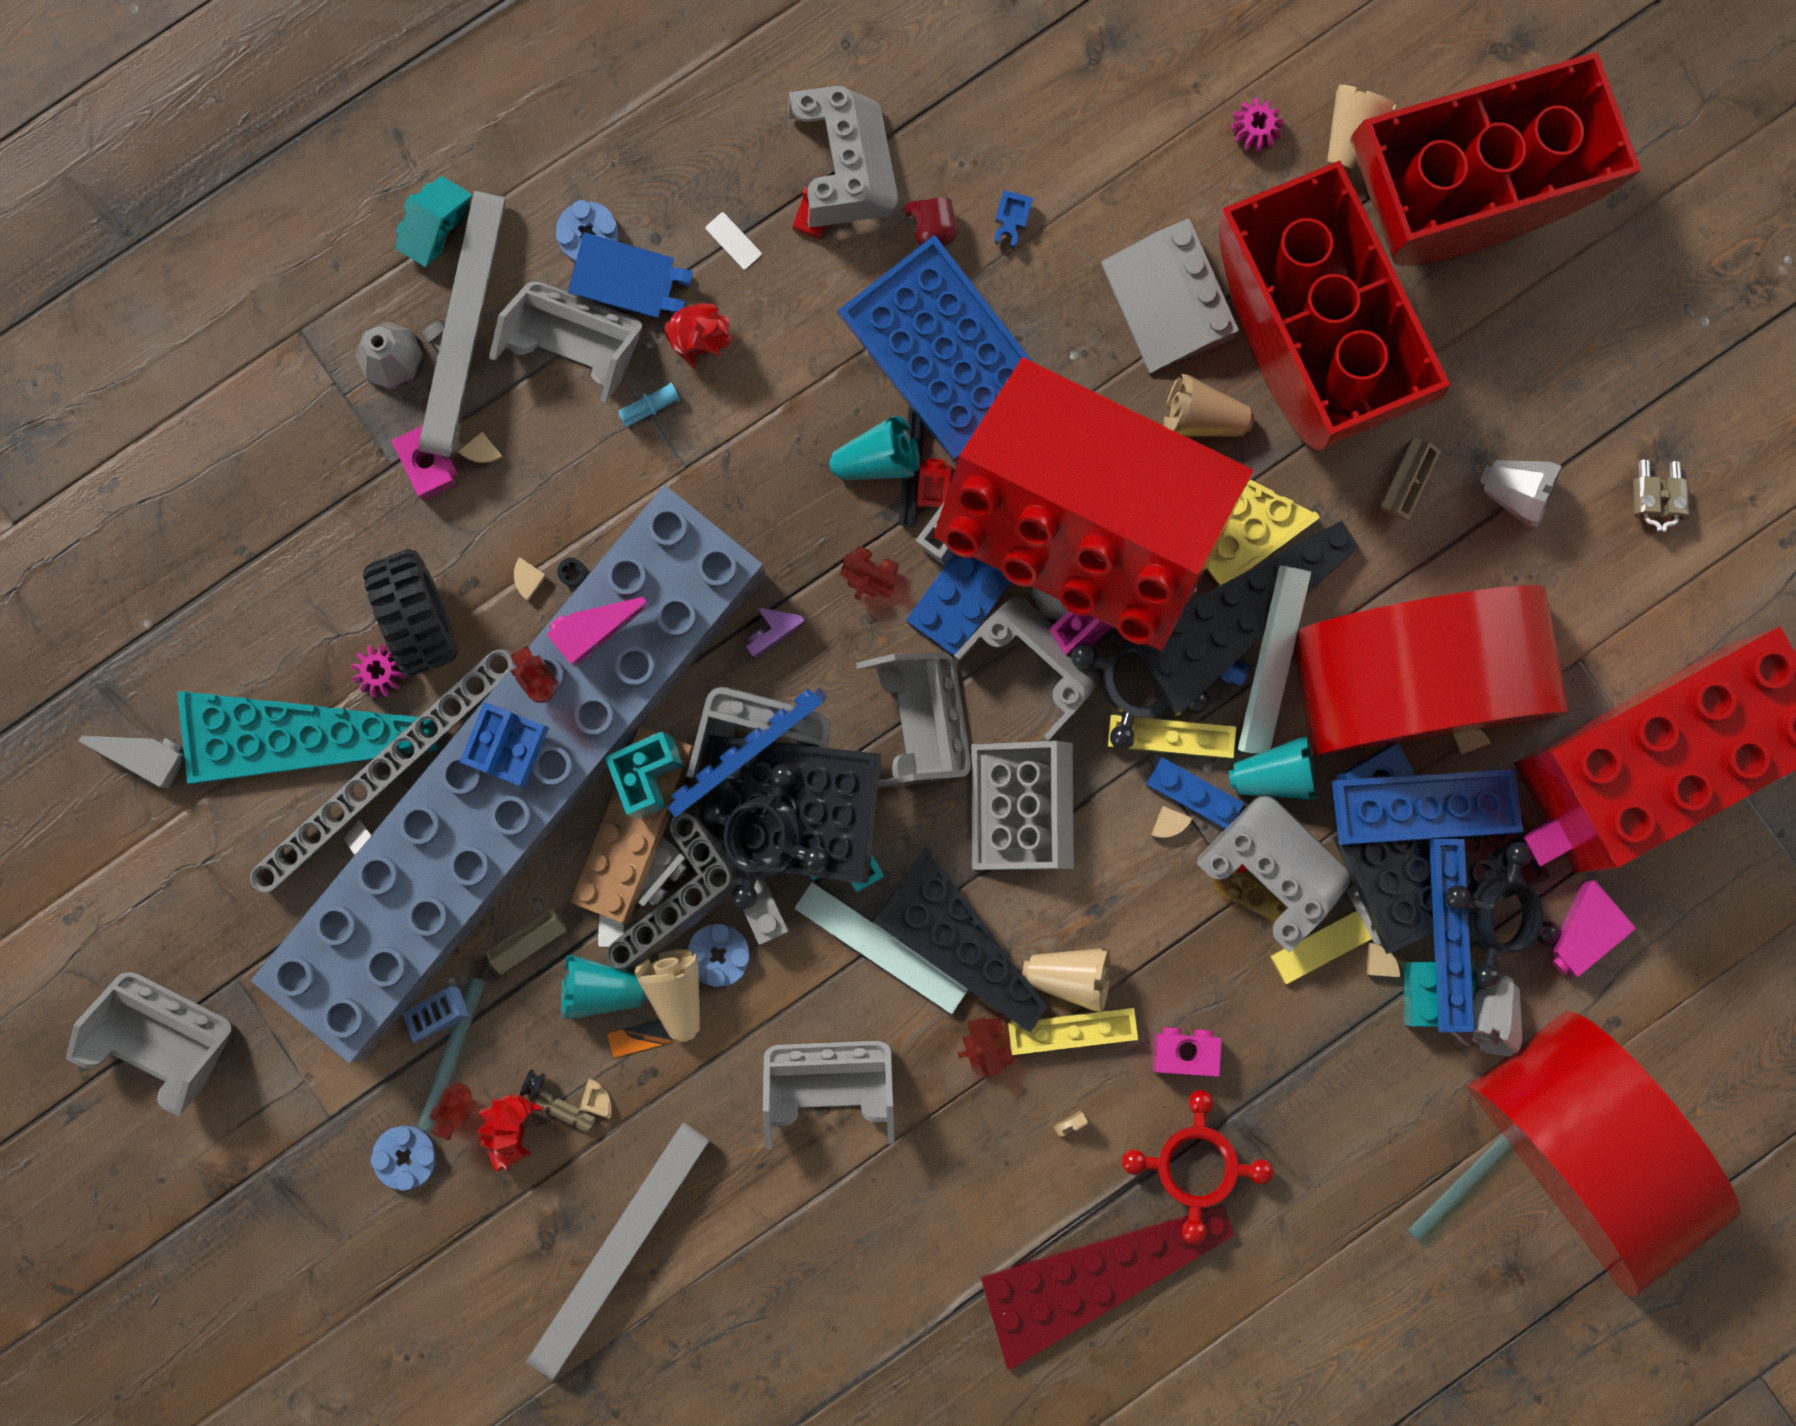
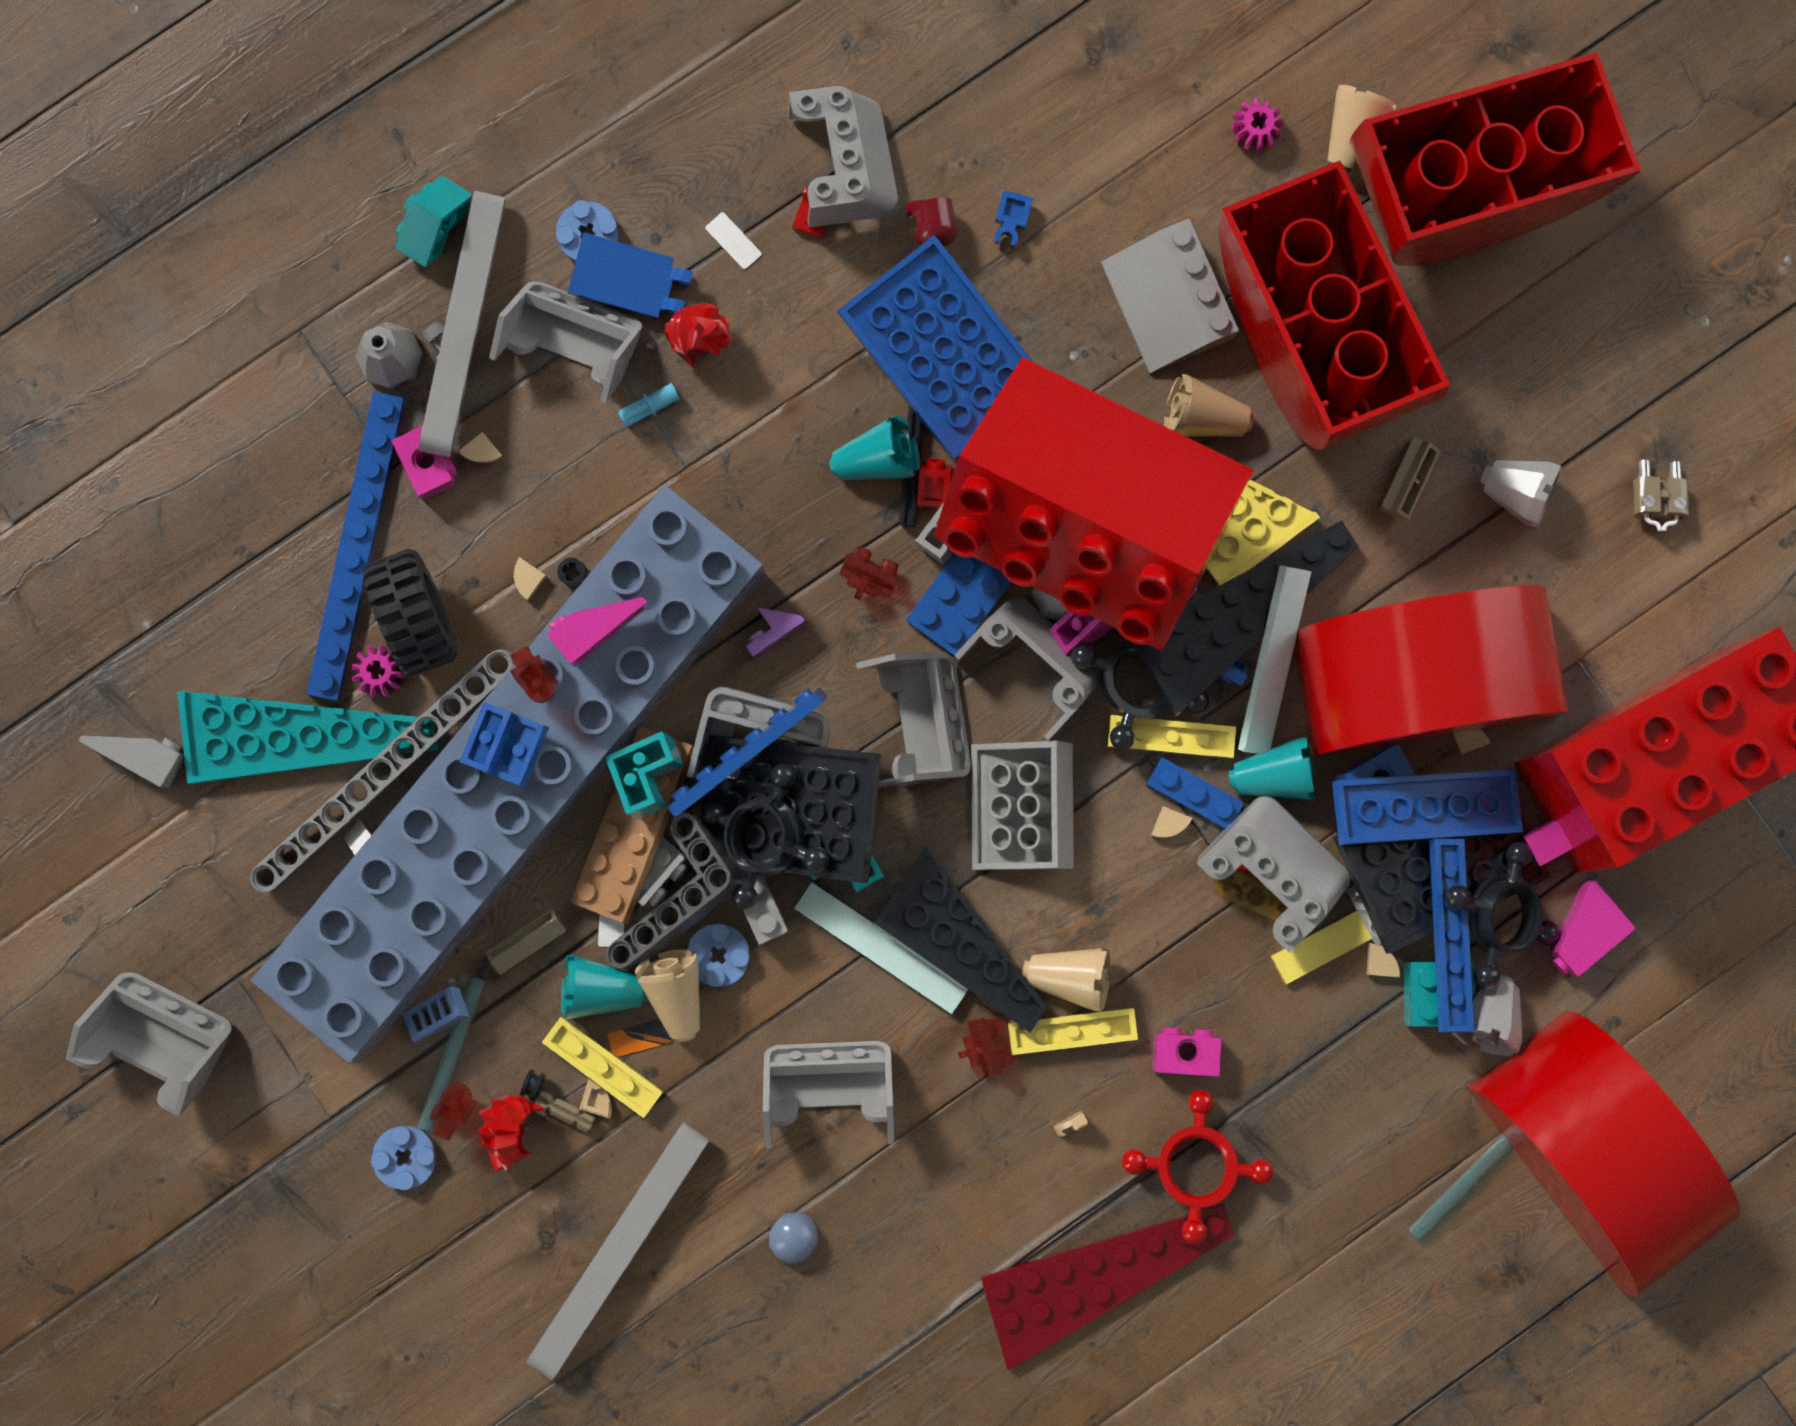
(356, 547): none -> blue plate
(602, 1067): none -> light yellow plate
(793, 1237): none -> sand blue hair

